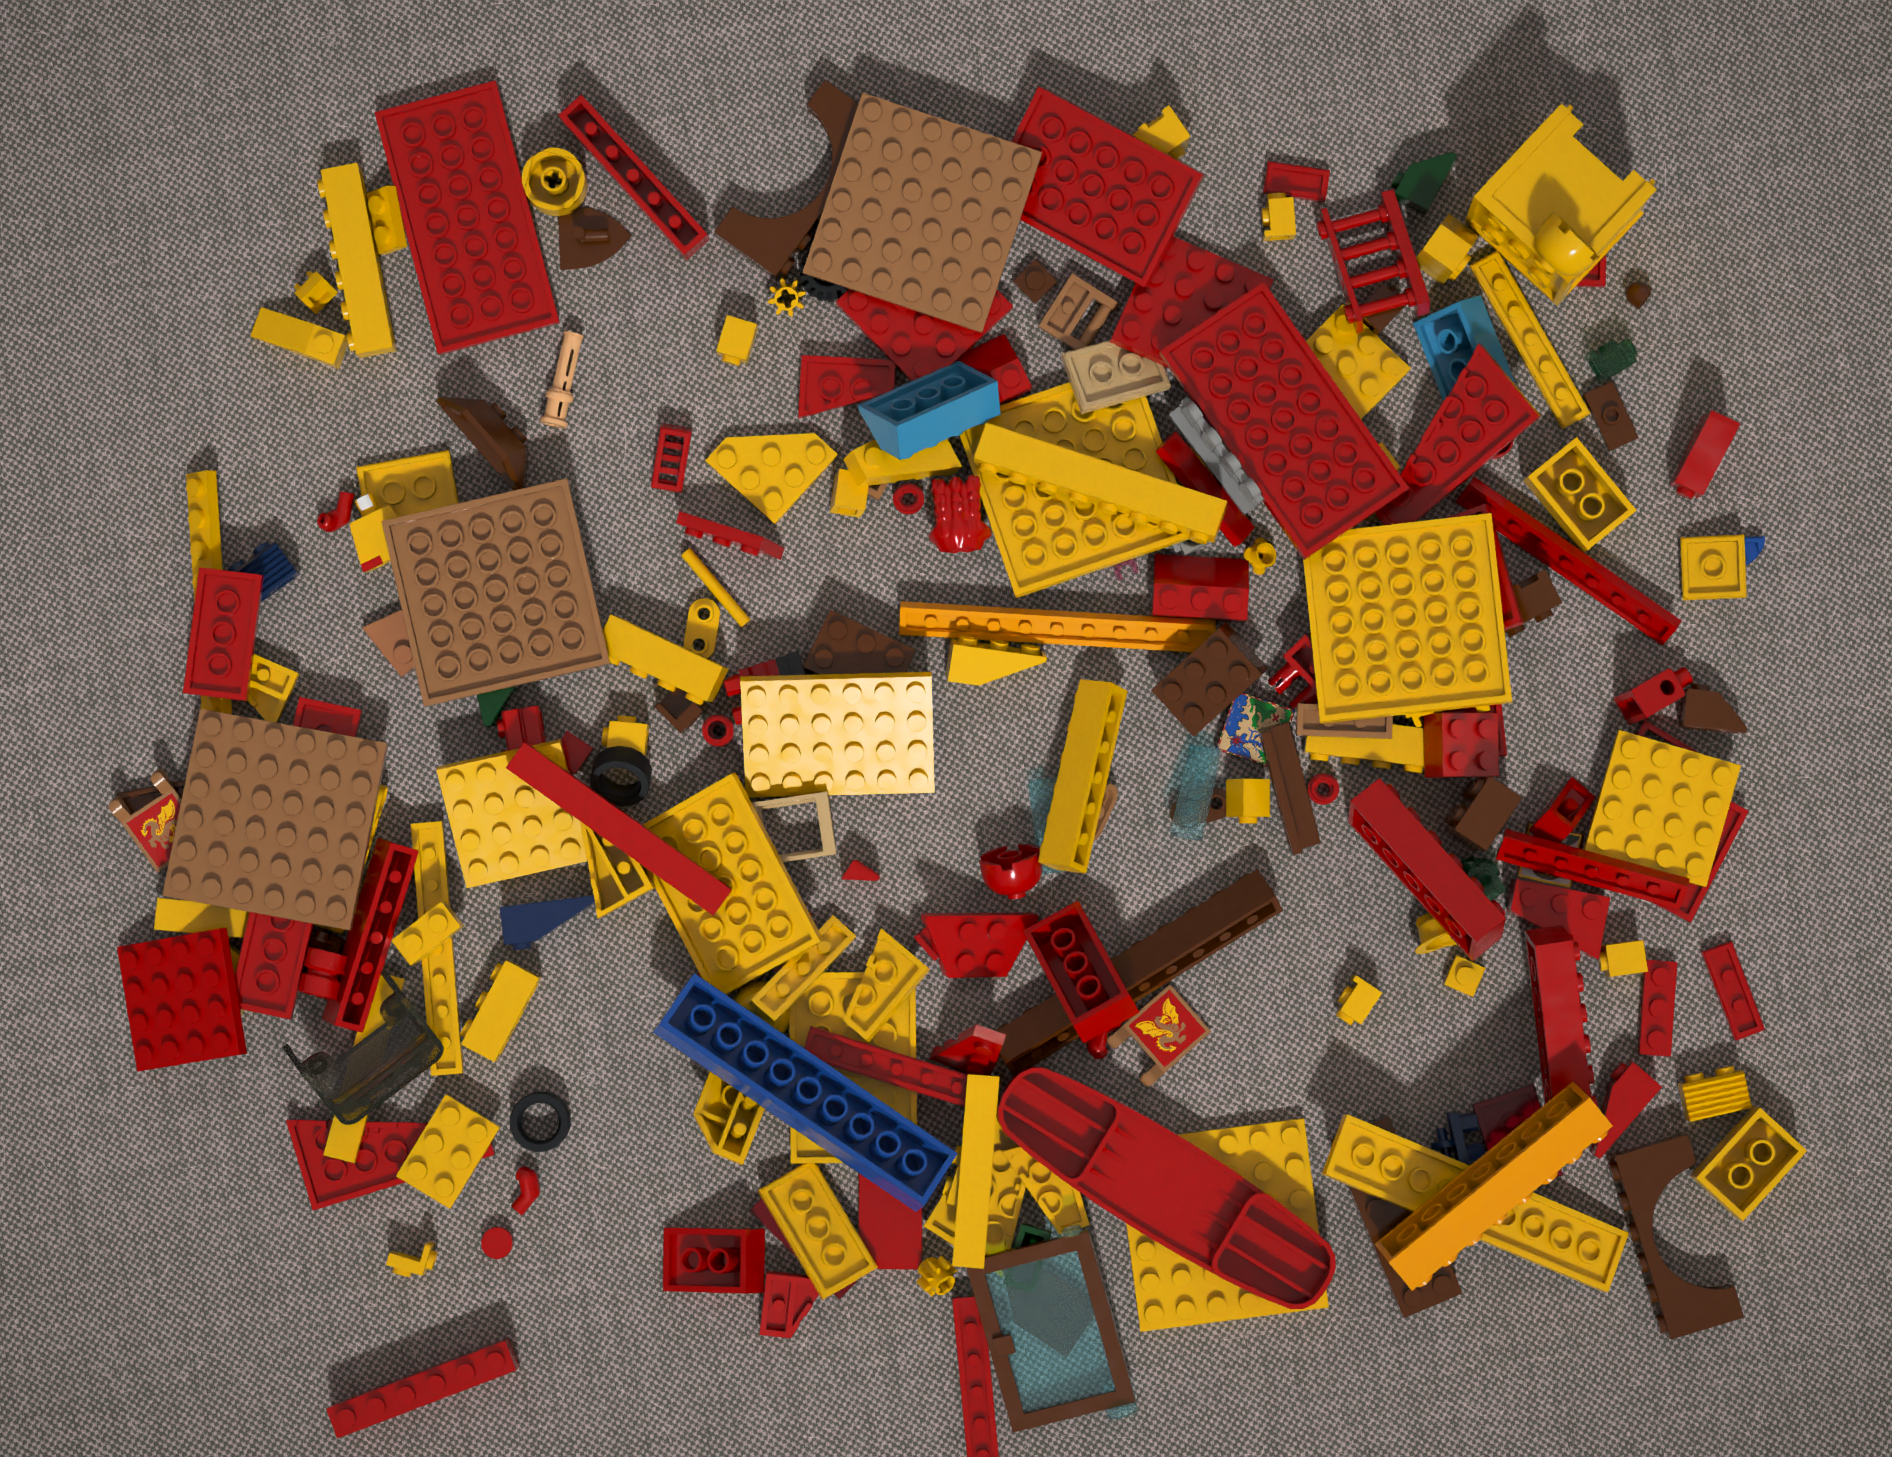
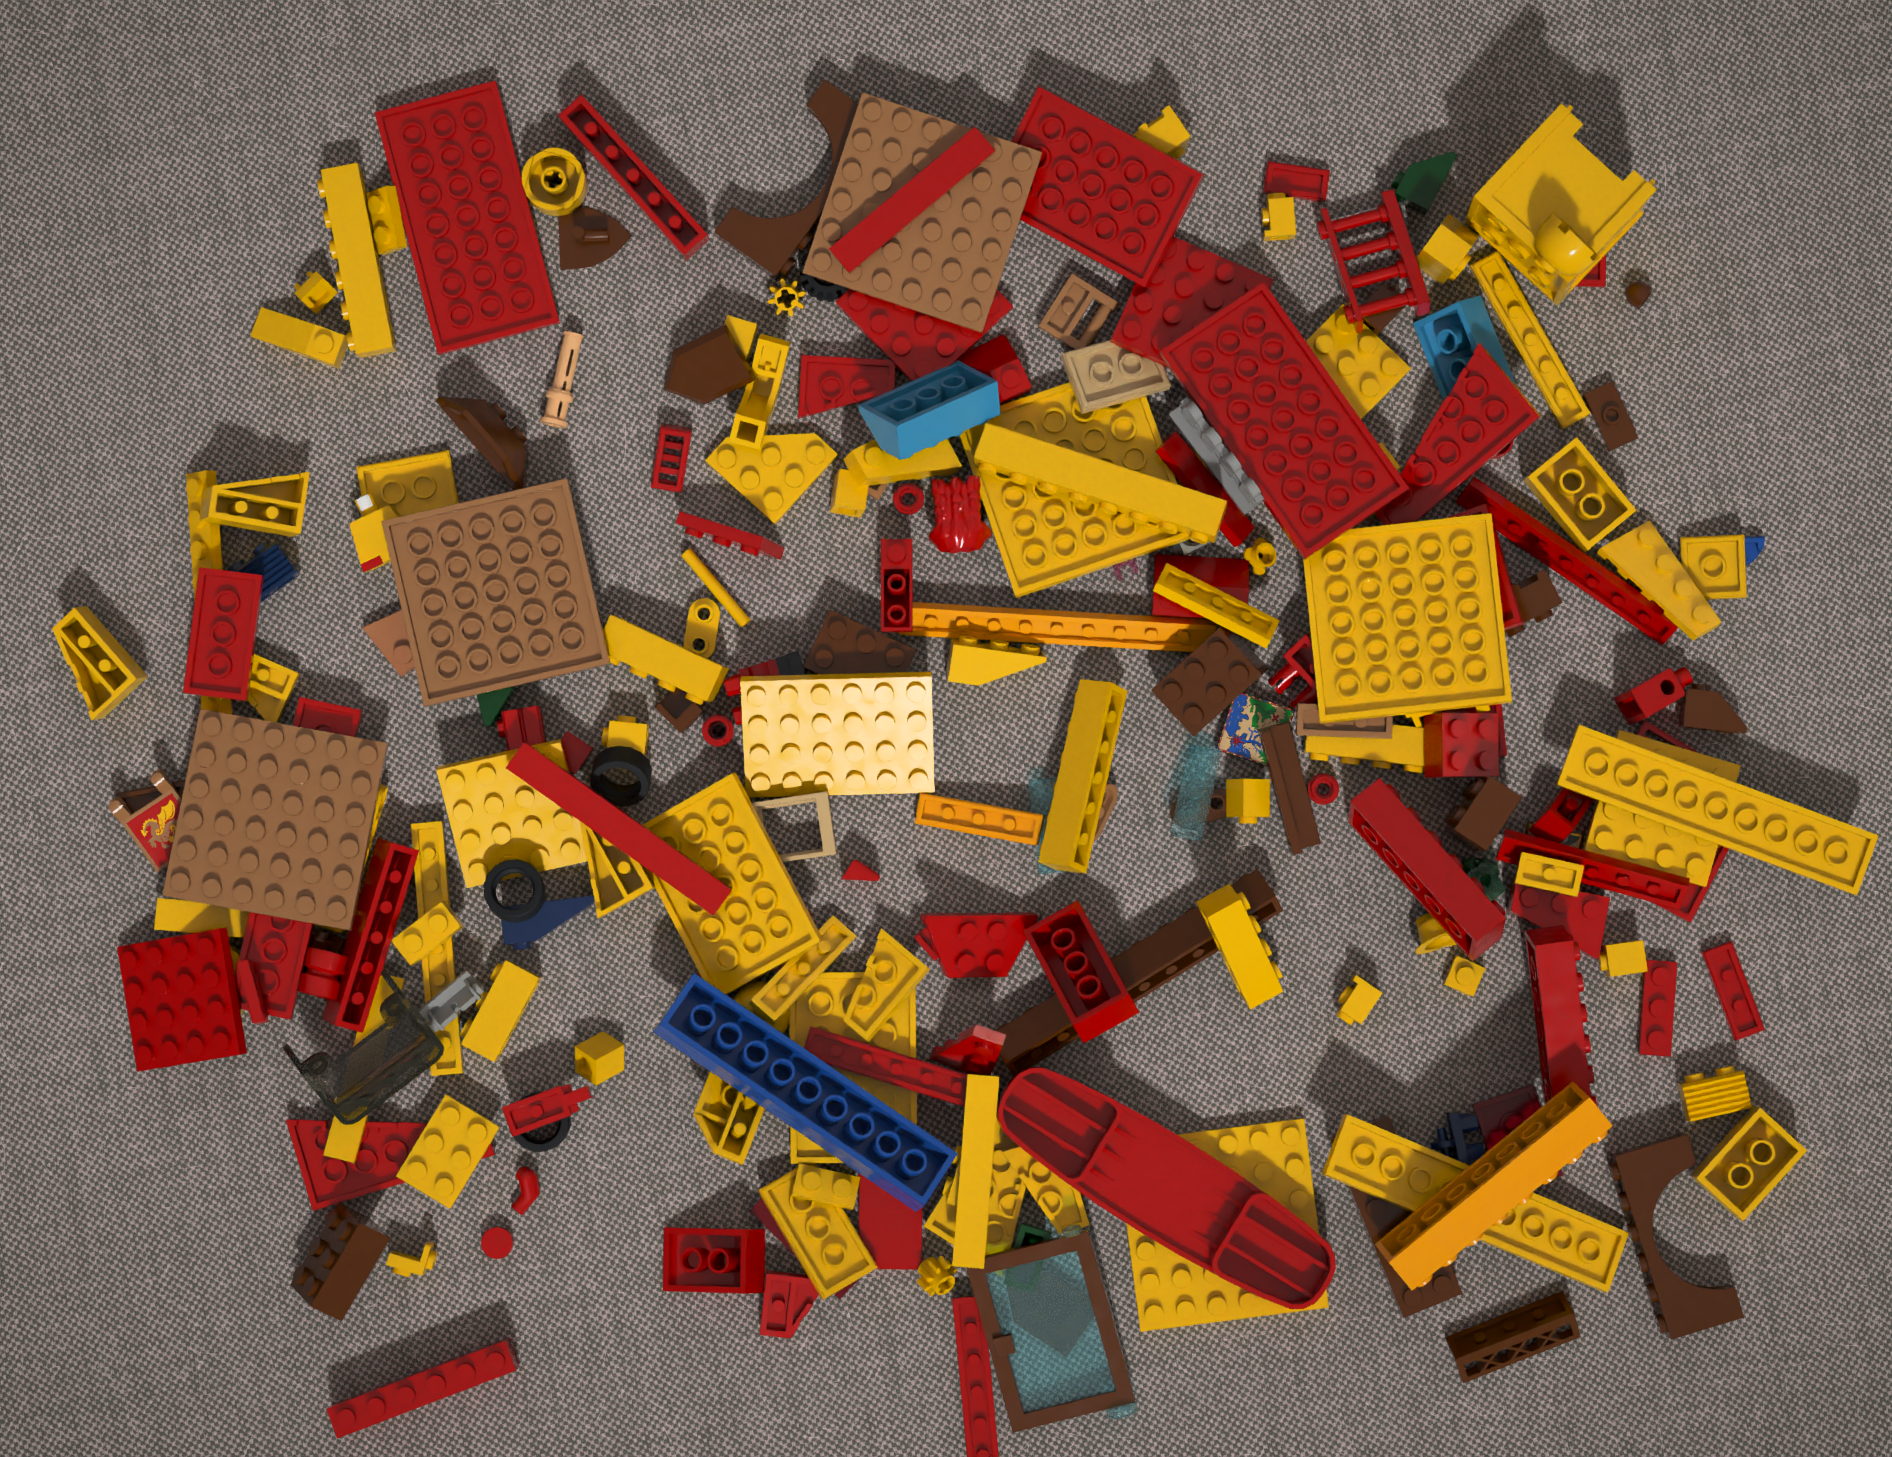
(98, 661): none -> yellow wedge
(252, 992): none -> red tile
(260, 505): none -> yellow wedge
(339, 516): red arm -> none
(339, 1261): none -> reddish brown brick
(455, 996): none -> light grey hinge
(503, 869): none -> black tyre
(544, 1108): none -> red hinge
(599, 1058): none -> yellow panel
(708, 367): none -> reddish brown tile
(760, 395): none -> yellow arch
(825, 1186): none -> yellow plate
(896, 585): none -> red slope
(912, 200): none -> red tile
(979, 819): none -> light orange tile
(1011, 871): red cylinder -> none
(1034, 282): reddish brown plate -> none
(1097, 1045): red arm -> none
(1164, 1030): flag -> none
(1216, 605): none -> yellow plate
(1240, 946): none -> yellow brick
(1512, 1332): none -> reddish brown fence
(1549, 874): none -> yellow plate
(1612, 359): clear green brick -> none
(1624, 1099): red slope -> none
(1658, 573): none -> yellow wing
(1704, 454): red slope -> none
(1717, 810): none -> yellow plate

